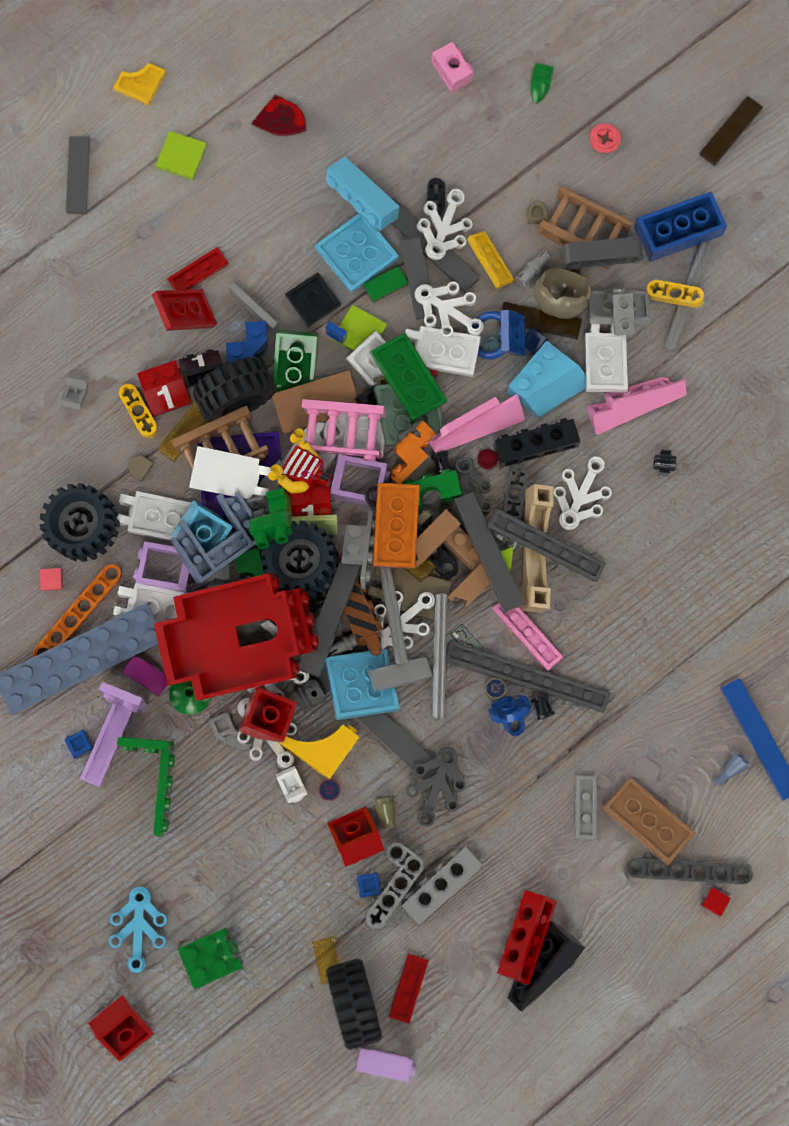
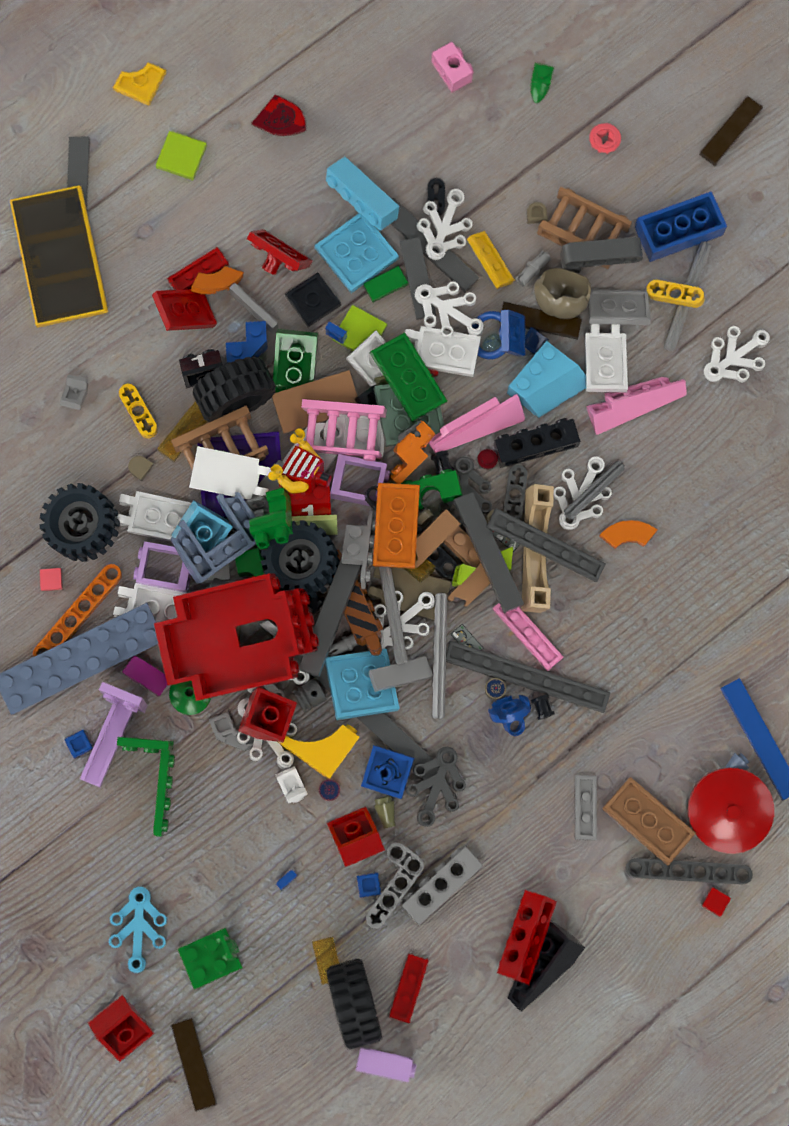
(58, 256): none -> clear smoke door
(164, 388): red slope -> none
(193, 1064): none -> dark brown tile
(216, 282): none -> orange tile
(278, 252): none -> red plate
(286, 879): none -> blue tile
(387, 772): none -> blue plate
(461, 573): none -> lime slope
(594, 490): none -> dark grey axle
(622, 311): light grey bracket -> none
(627, 532): none -> orange tile
(664, 462): black gear -> none
(731, 810): none -> red dish
(734, 357): none -> white plant

